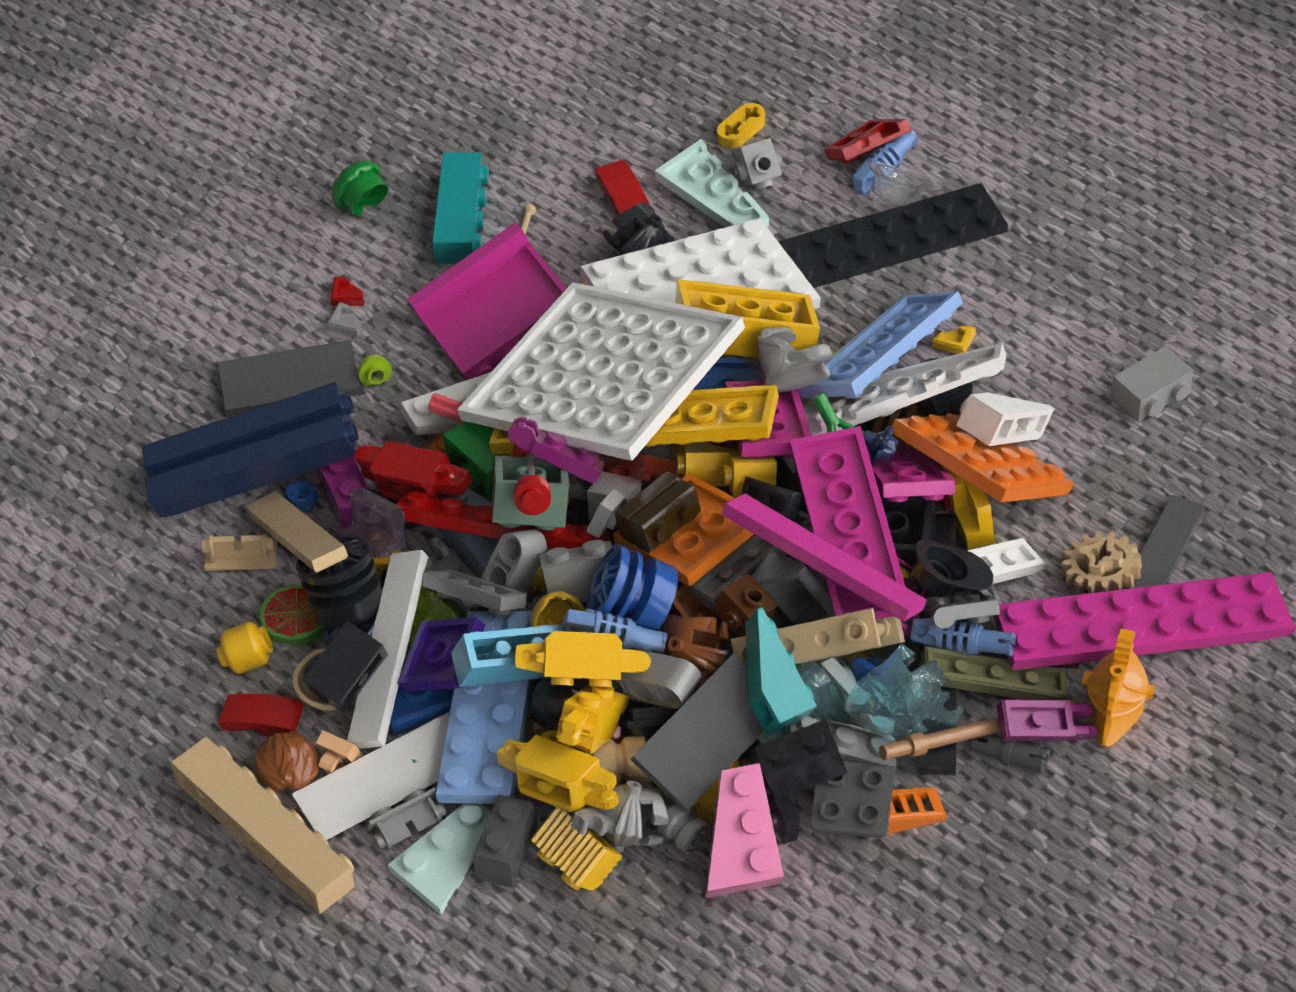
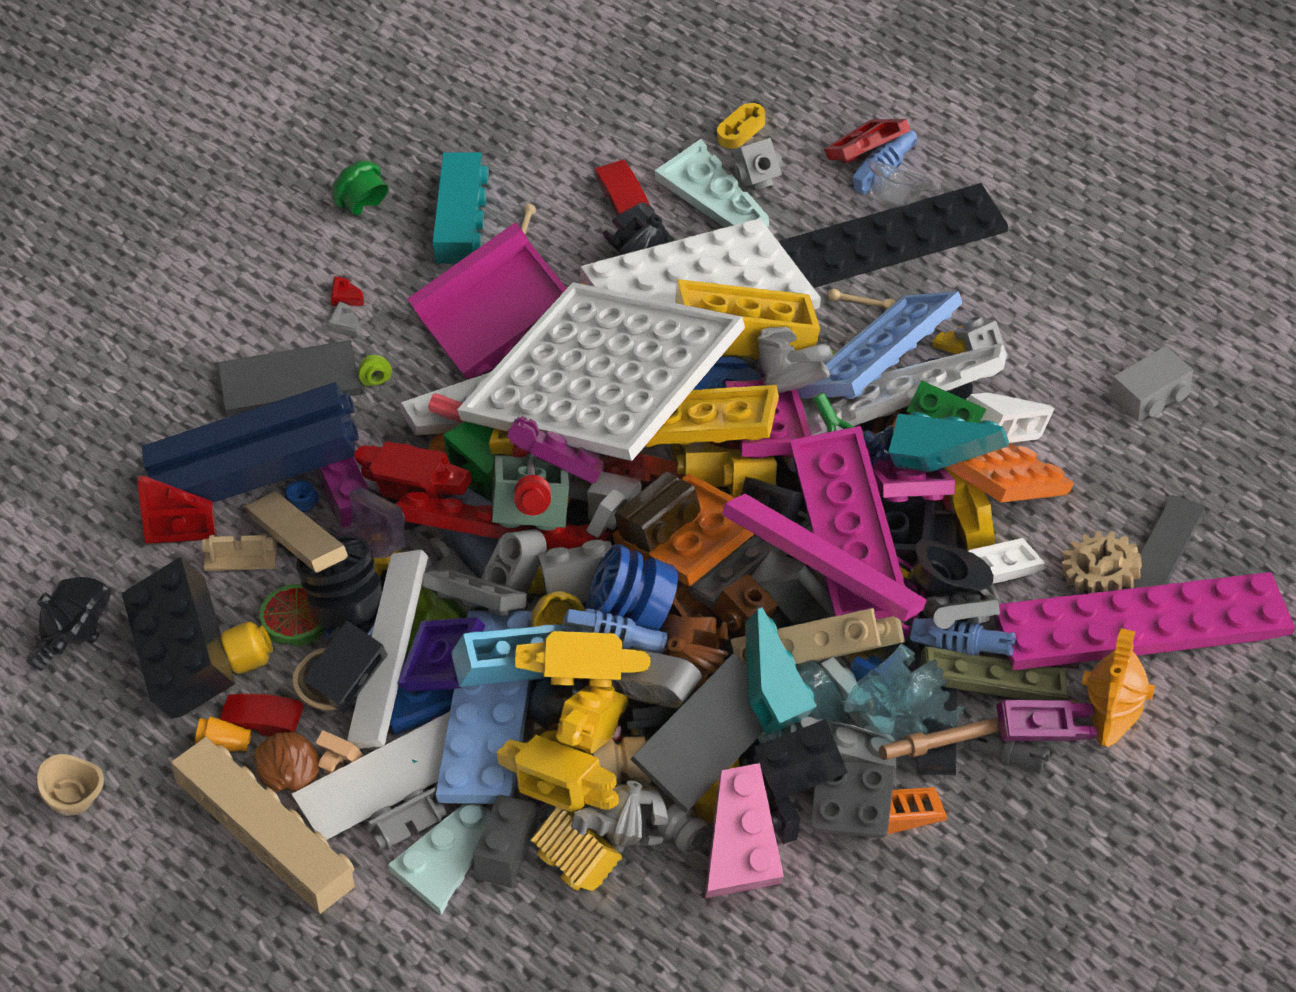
(69, 617): none -> black helmet
(69, 783): none -> tan helmet
(173, 513): none -> red wing
(177, 638): none -> black piece
(223, 733): none -> light orange cone
(835, 295): none -> tan hinge
(936, 443): none -> teal slope
(941, 404): none -> green hinge
(979, 333): none -> light grey bracket

